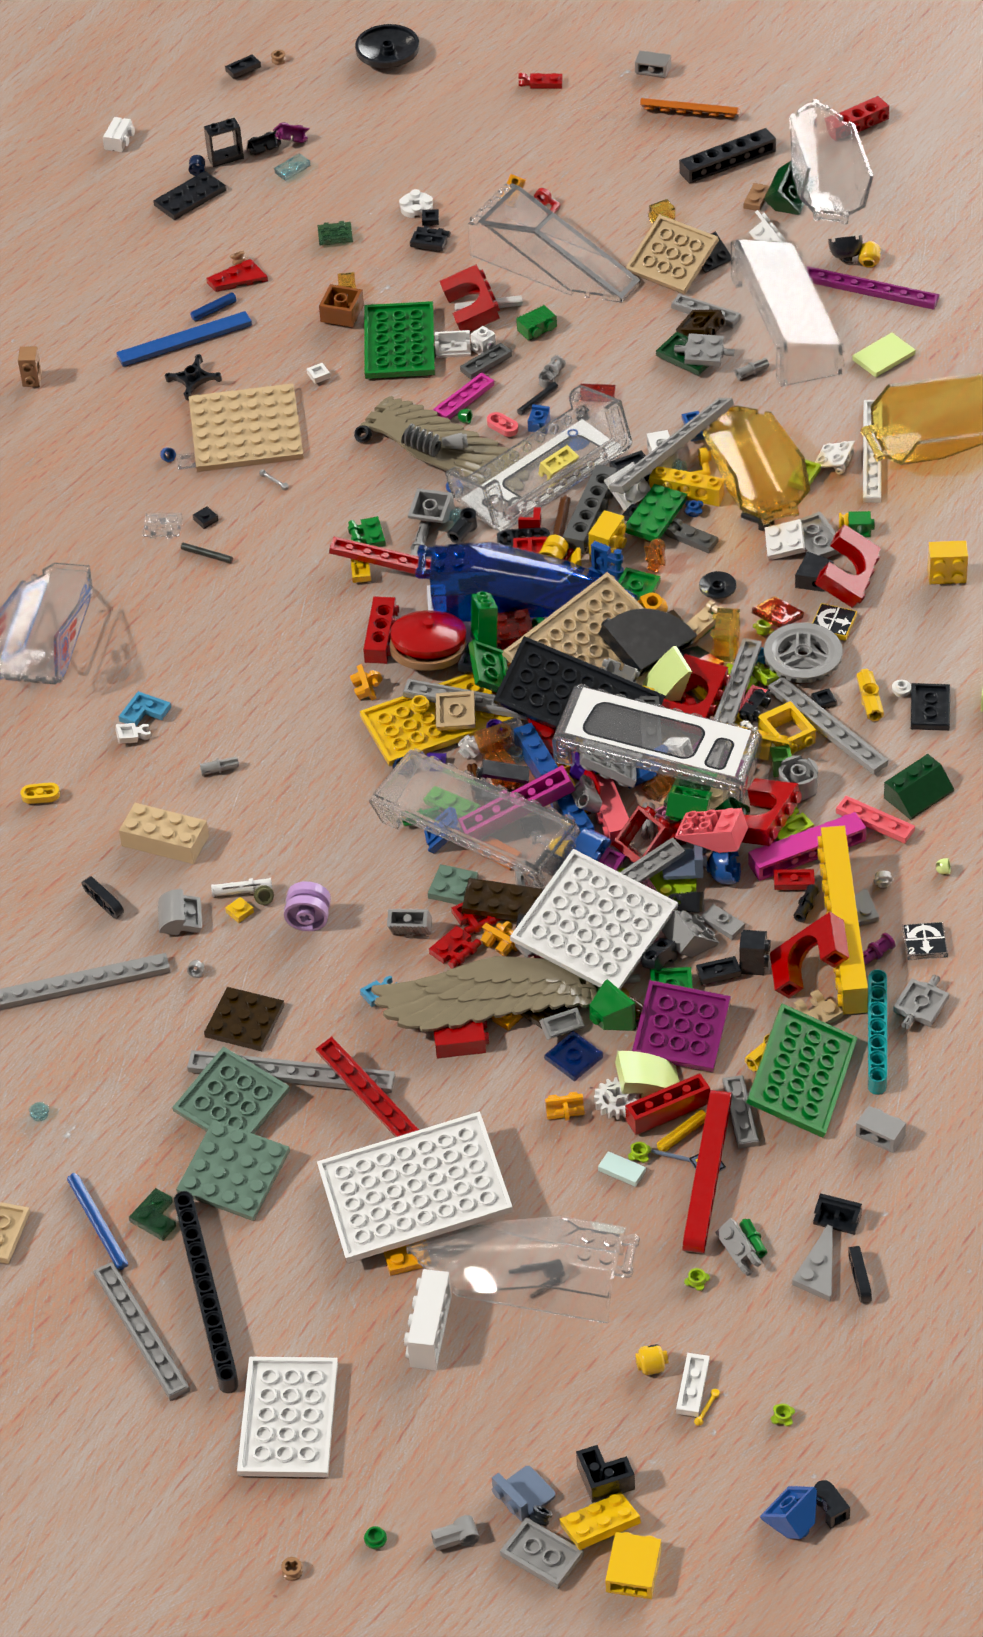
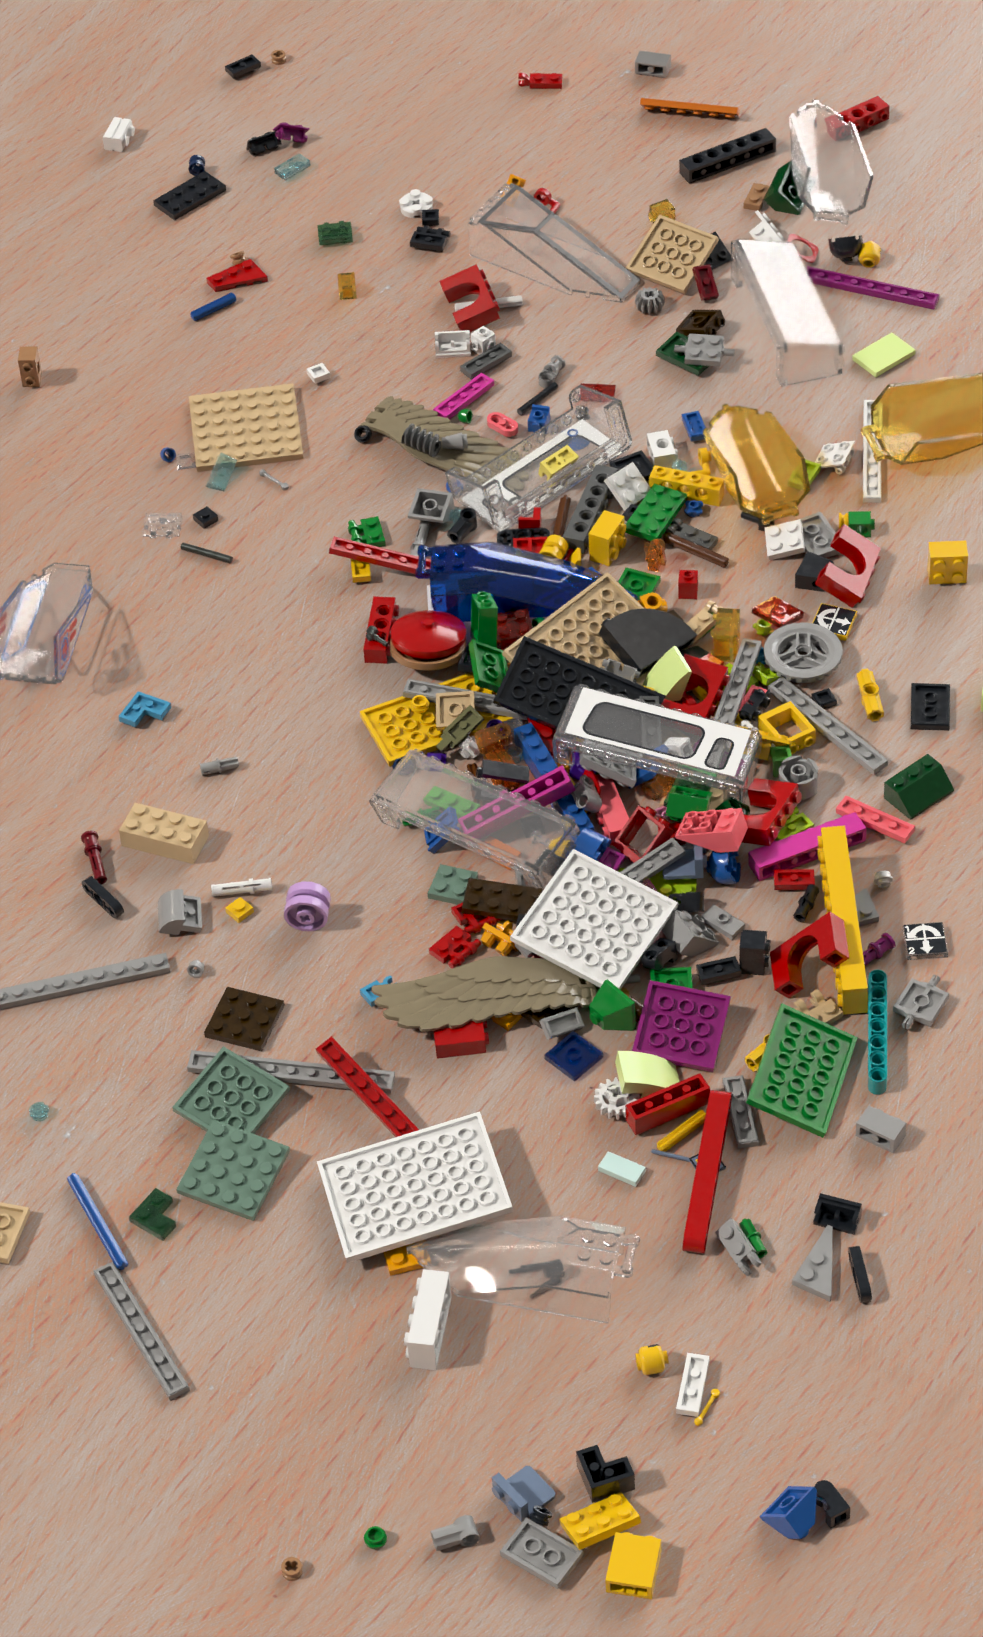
(40, 793): yellow plate -> none
(93, 851): none -> dark red pin
(130, 733): white plate -> none
(184, 338): blue tile -> none
(193, 376): black piece -> none
(203, 1281): black beam -> none
(221, 472): none -> clear light blue slope
(233, 152): black window -> none
(263, 895): olive plate -> none
(288, 1417): white plate -> none
(341, 305): dark orange brick -> none
(367, 680): light orange hips -> none
(372, 635): none -> pearl dark grey hand
(387, 46): black dish -> none
(399, 340): green plate -> none
(409, 921): light grey brick -> none
(460, 729): none -> olive hinge
(536, 322): green brick -> none
(564, 1106): light orange hips -> none
(602, 558): blue plate -> none
(642, 1148): lime plate -> none
(648, 826): light grey pin -> none
(649, 300): none -> light grey gear
(671, 445): light grey plate -> none
(687, 304): light grey tile -> none
(688, 584): none -> red brick
(696, 550): none -> reddish brown axle
(699, 1274): lime plate -> none
(705, 282): none -> dark red plate
(717, 585): black dish -> none
(751, 368): light grey axle -> none
(783, 1409): lime plate -> none
(810, 259): none -> piece
(901, 688): white plate -> none
(943, 866): yellowish green hinge -> none

